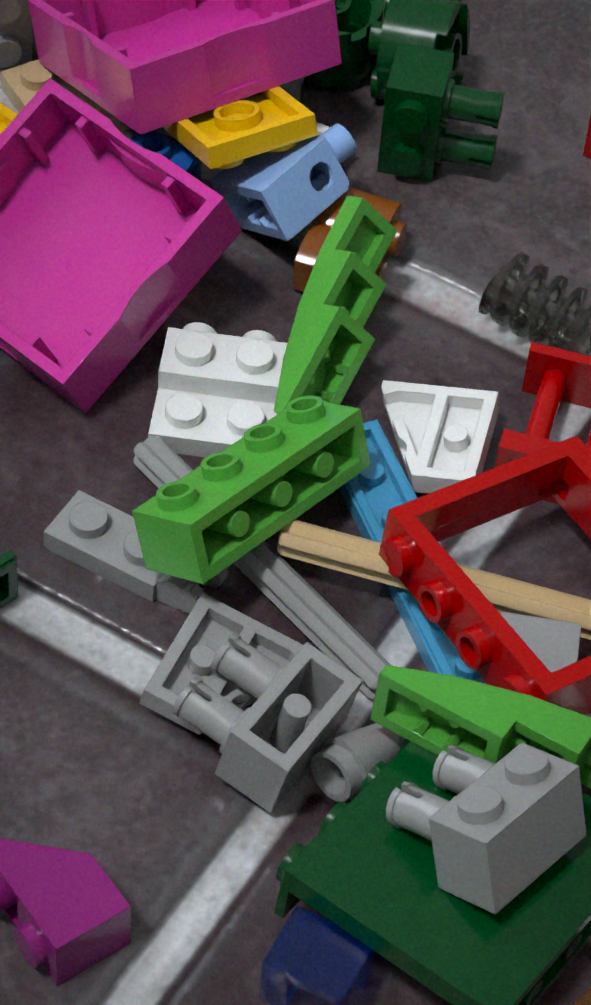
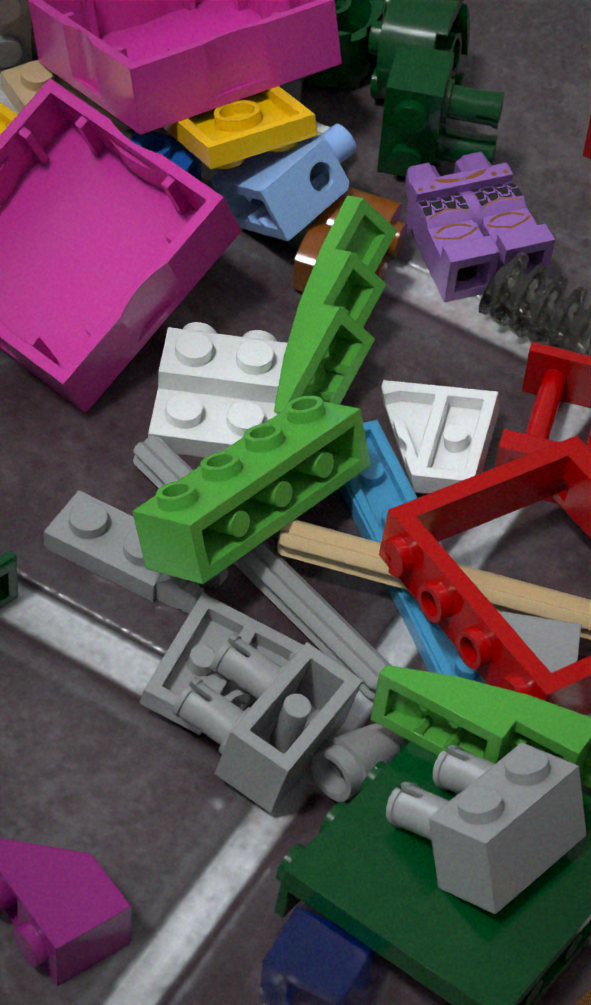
(471, 222): none -> medium lavender hips

